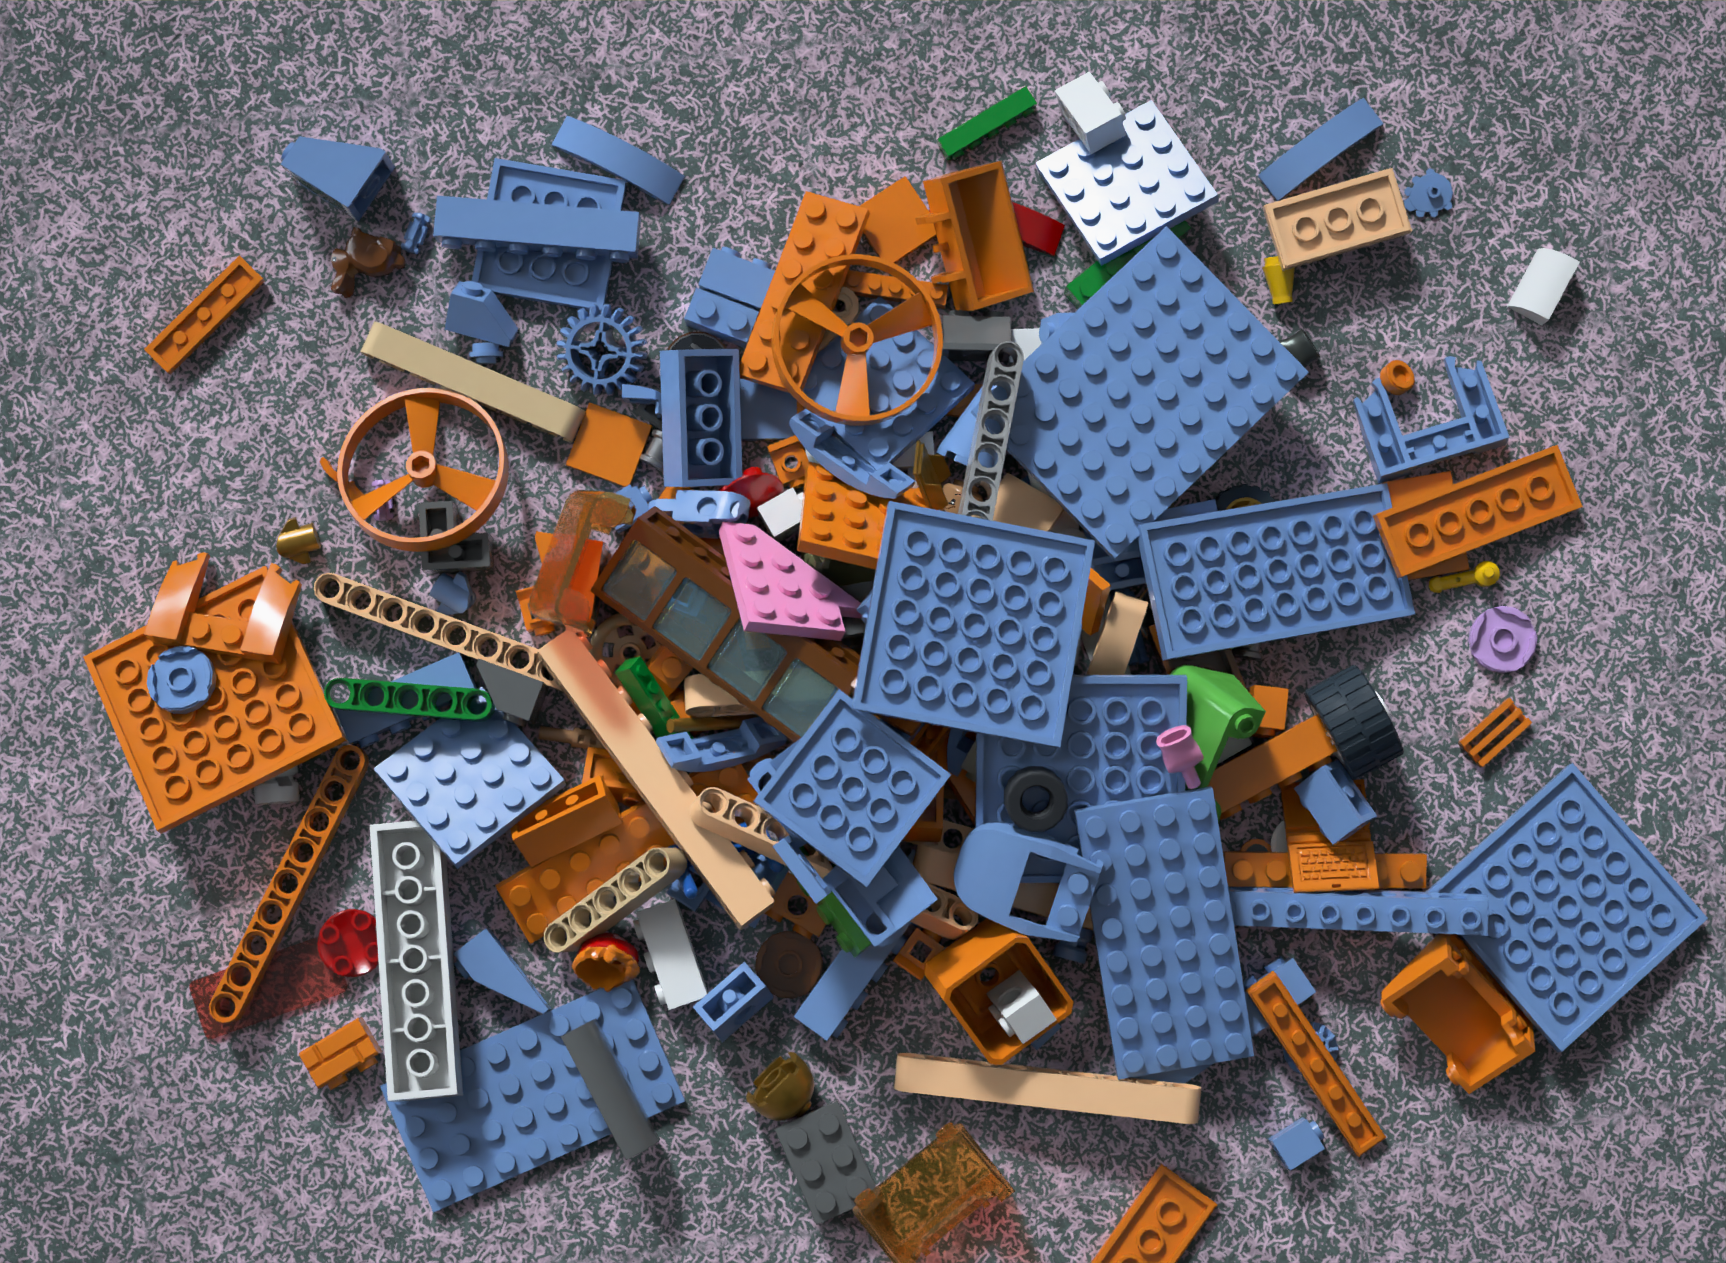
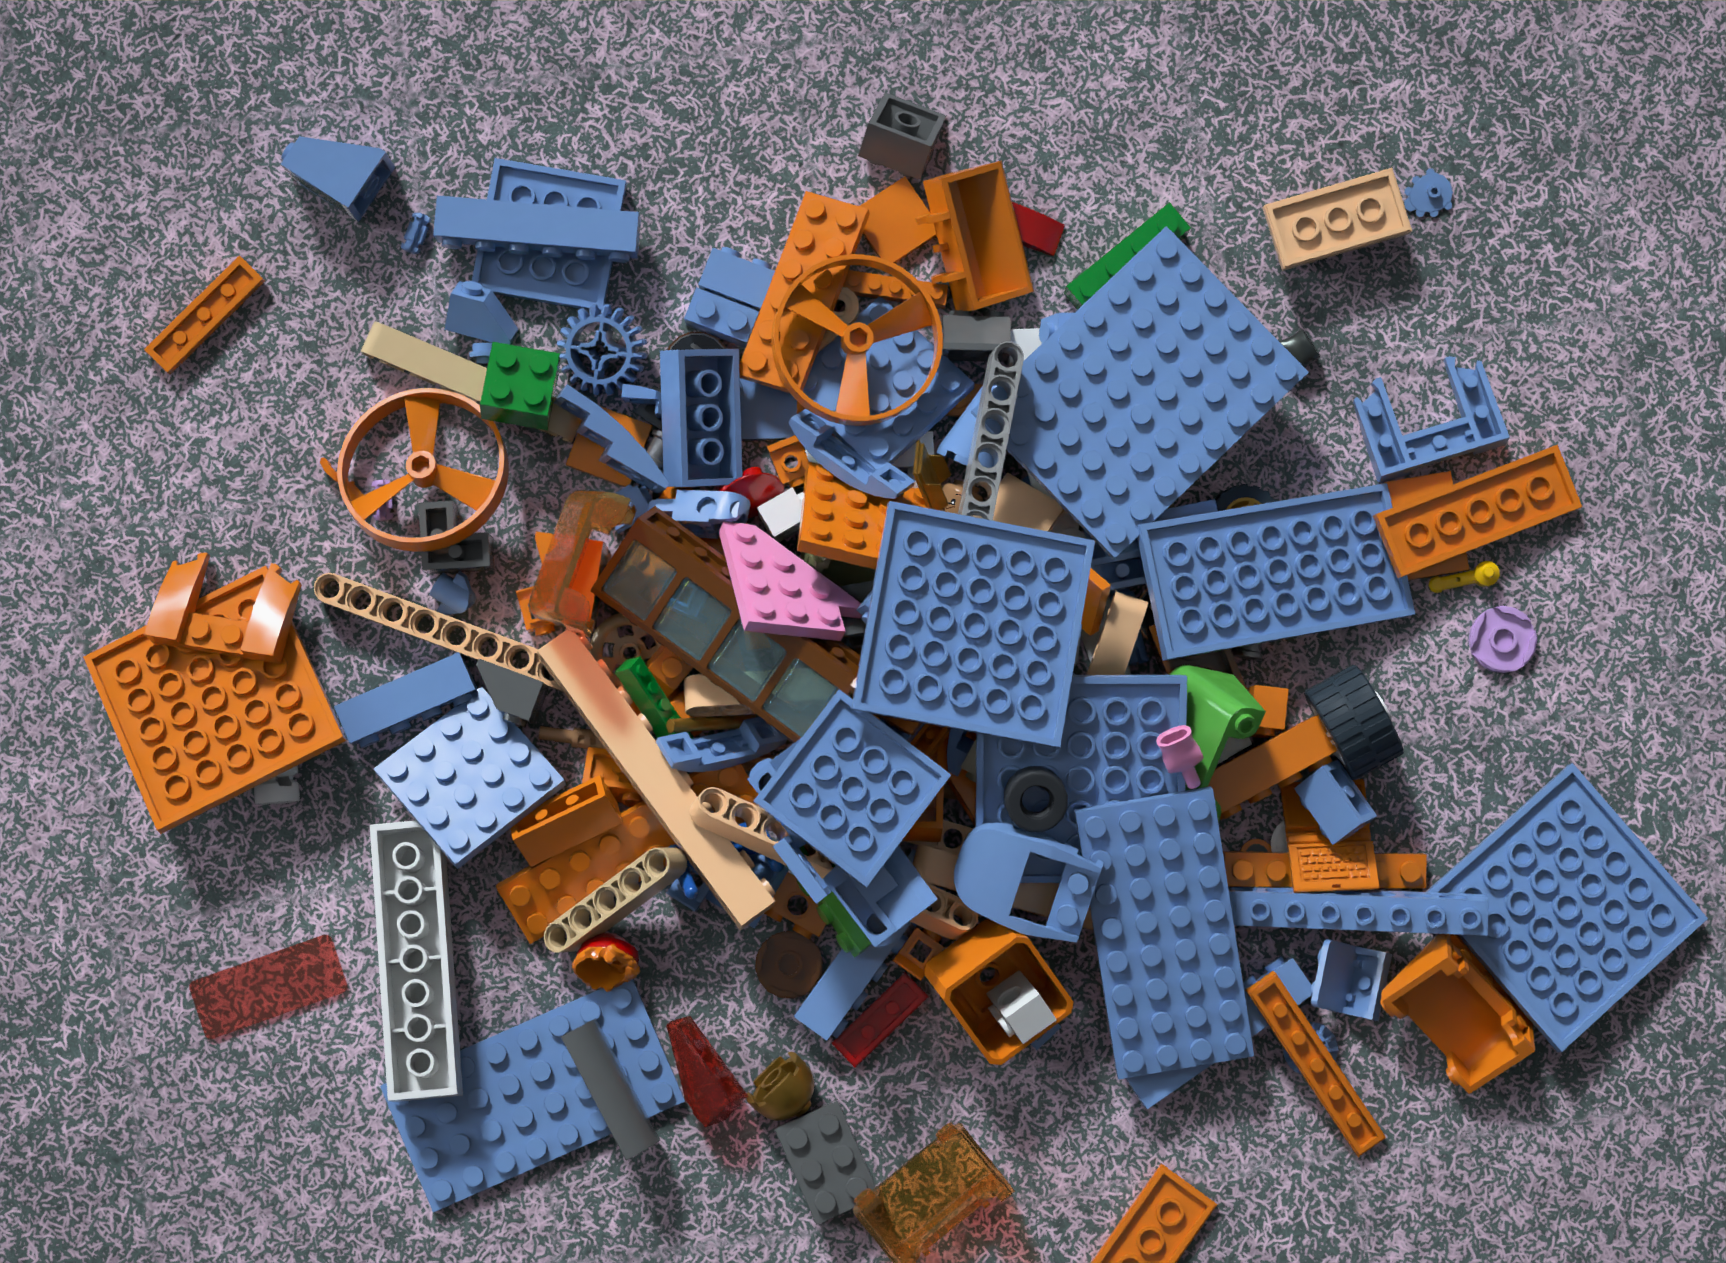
(181, 680): medium blue tile -> none
(275, 893): orange beam -> none
(297, 541): pearl gold piece -> none
(340, 1053): orange brick -> none
(349, 943): red dish -> none
(364, 255): reddish brown animal -> none
(393, 697): green beam -> none
(493, 967): medium blue slope -> none
(520, 386): none -> green brick
(619, 159): medium blue slope -> none
(621, 448): none -> medium blue slope
(670, 954): white brick -> none
(704, 1077): none -> clear red slope
(733, 1002): medium blue brick -> none
(880, 1019): none -> red tile
(901, 136): none -> dark grey slope
(987, 124): green piece -> none
(1048, 1088): light nougat beam -> none
(1073, 950): medium blue wheel -> none
(1091, 112): white brick -> none
(1128, 186): plate -> none
(1278, 281): yellow cone -> none
(1297, 1142): medium blue brick -> none
(1319, 148): medium blue slope -> none
(1350, 979): none -> medium blue bracket
(1397, 377): orange tile -> none
(1516, 713): orange tile -> none
(1543, 285): white brick -> none

